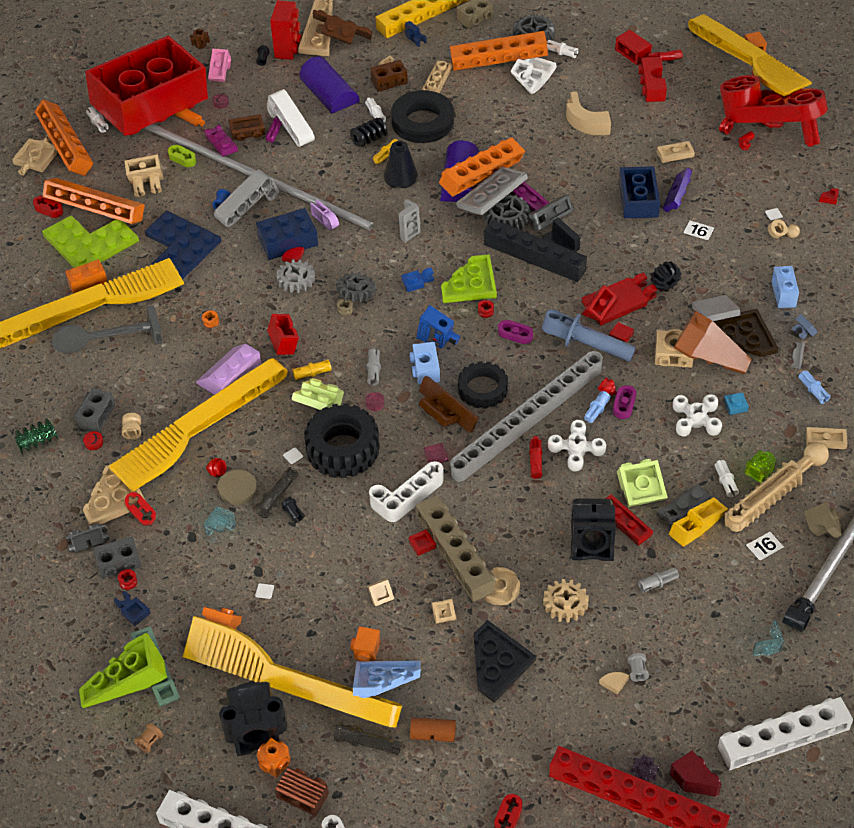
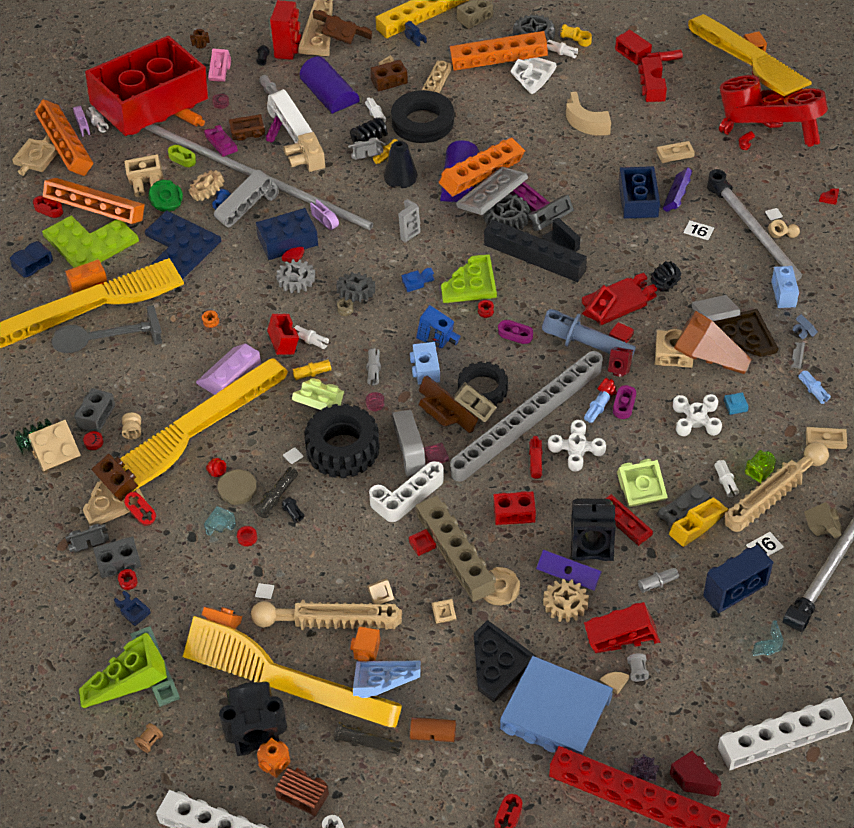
(31, 259): none -> dark blue brick
(53, 445): none -> tan brick
(81, 120): none -> lavender piece
(115, 476): none -> reddish brown brick
(165, 195): none -> green tile
(206, 185): none -> tan gear
(246, 536): none -> red tile
(269, 87): none -> light grey axle
(309, 150): none -> tan brick
(311, 337): none -> white pin
(329, 615): none -> tan gear
(373, 146): none -> light grey hinge
(409, 441): none -> light grey beam
(475, 402): none -> dark tan brick
(519, 508): none -> red brick
(555, 707): none -> medium blue panel
(557, 566): none -> dark purple tile
(577, 35): none -> yellow connector
(620, 361): none -> dark red brick
(621, 628): none -> red wedge
(718, 184): none -> flat silver piece
(737, 578): none -> dark blue brick

